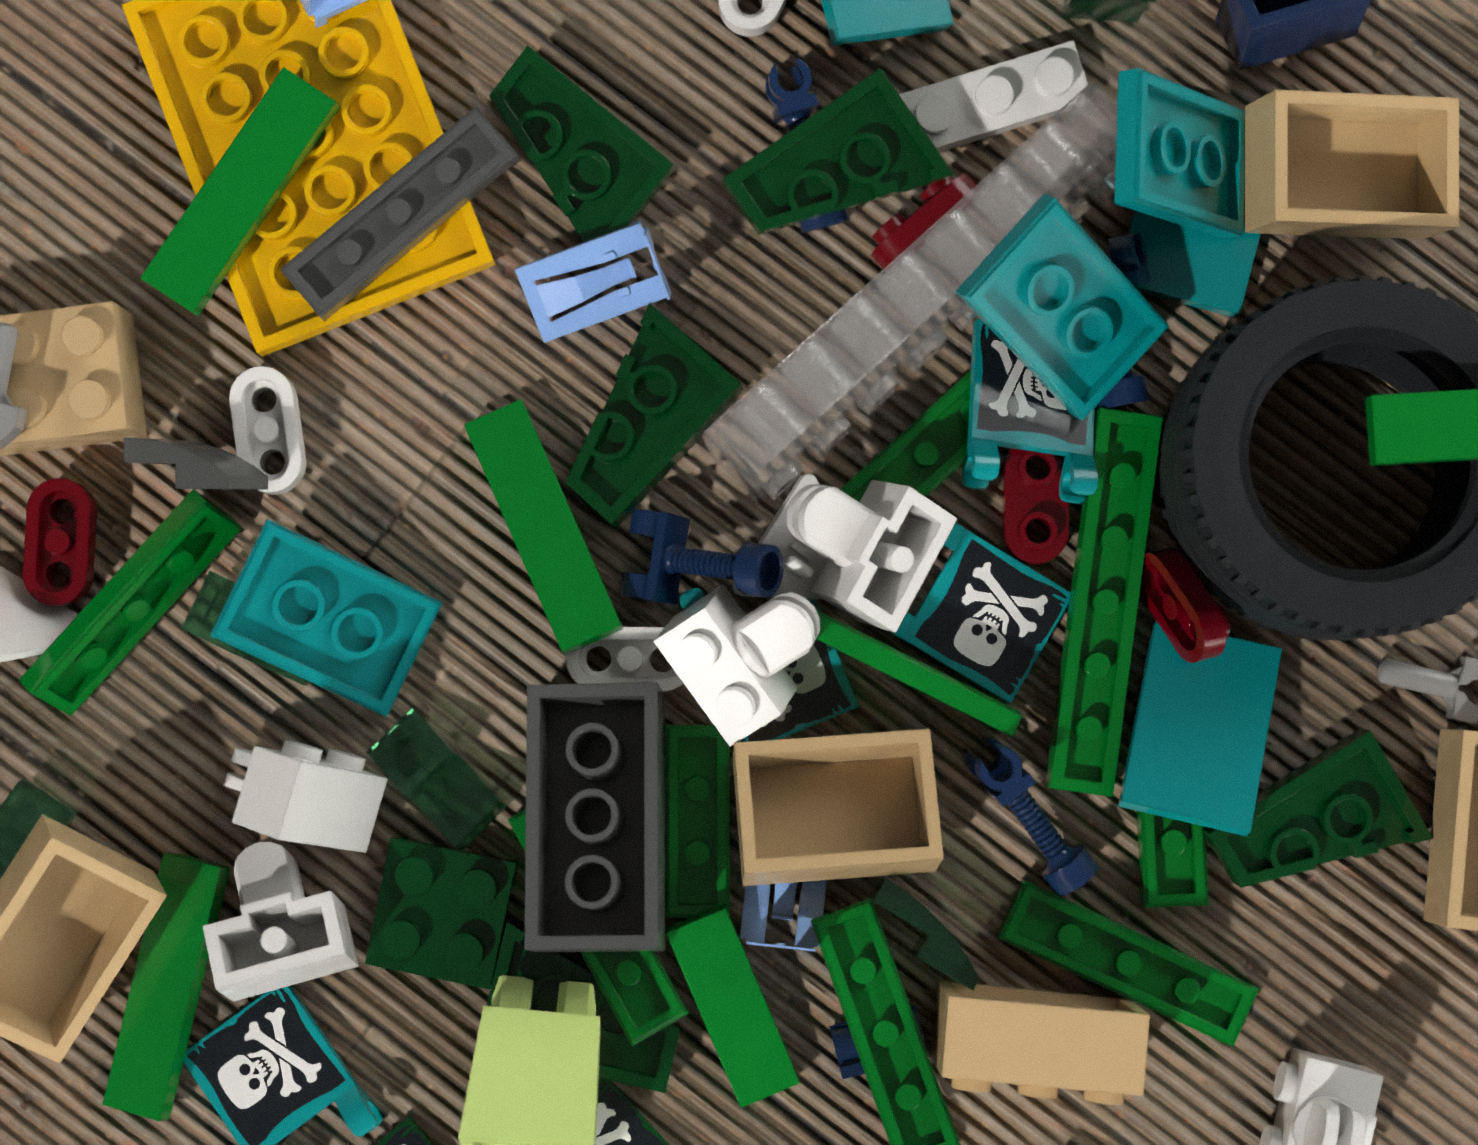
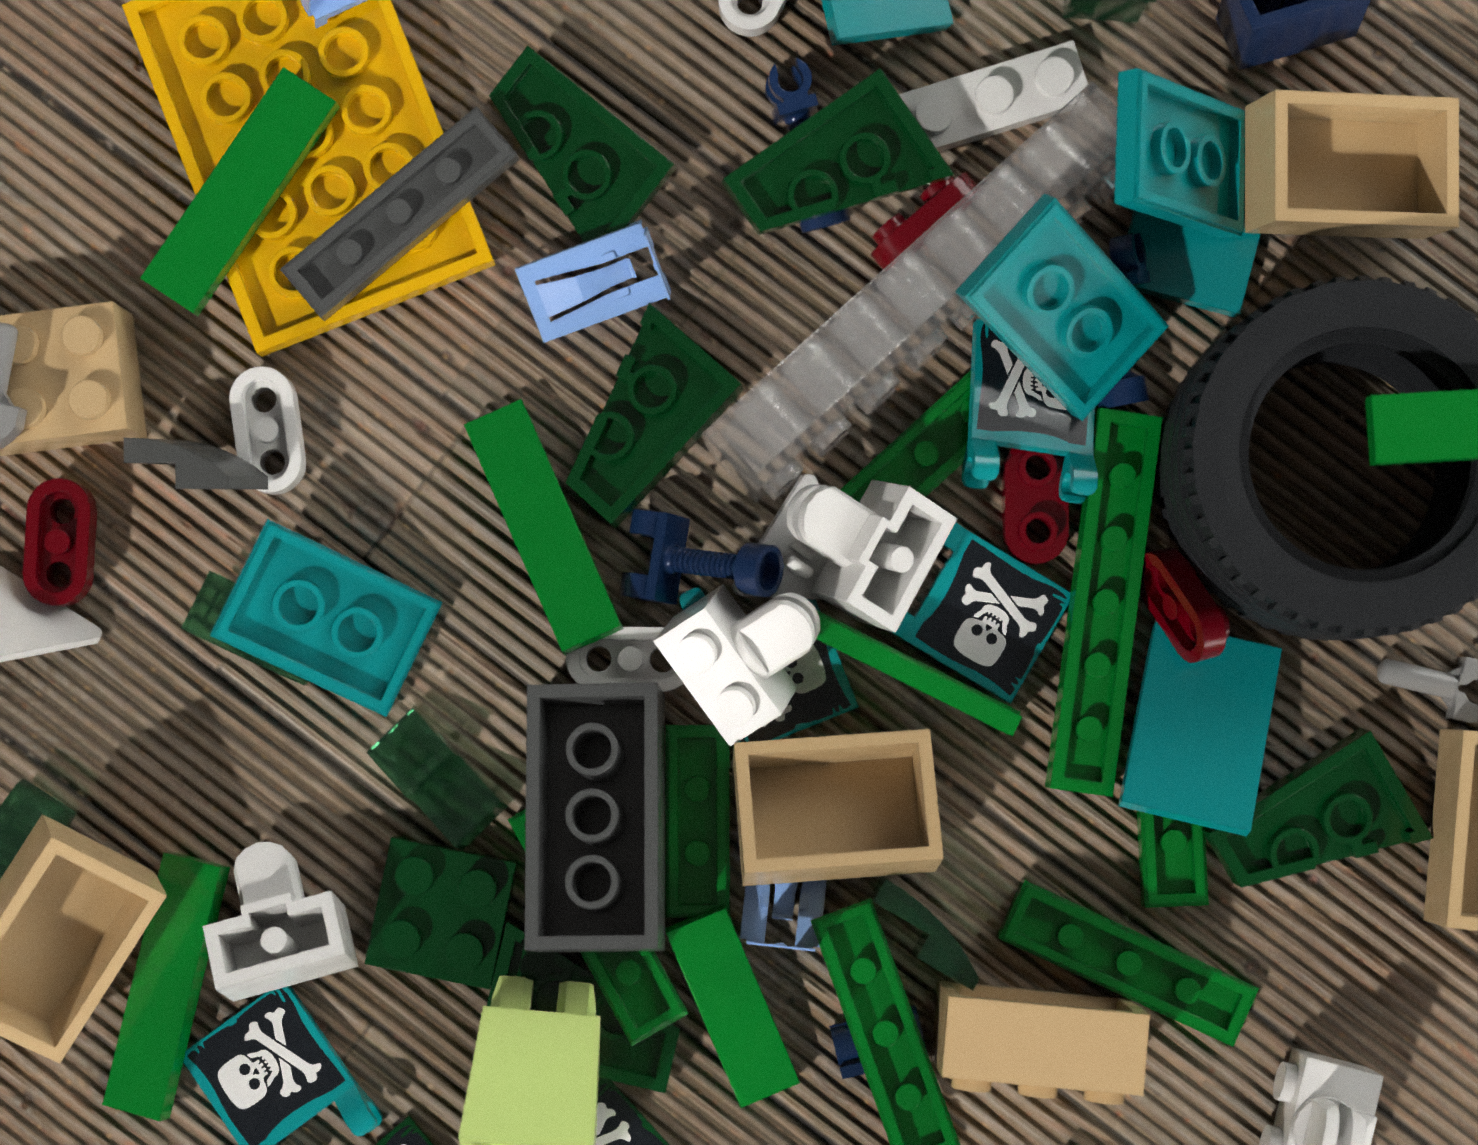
(130, 603): green tile -> none
(307, 797): white brick -> none
(1008, 785): dark blue bar -> none

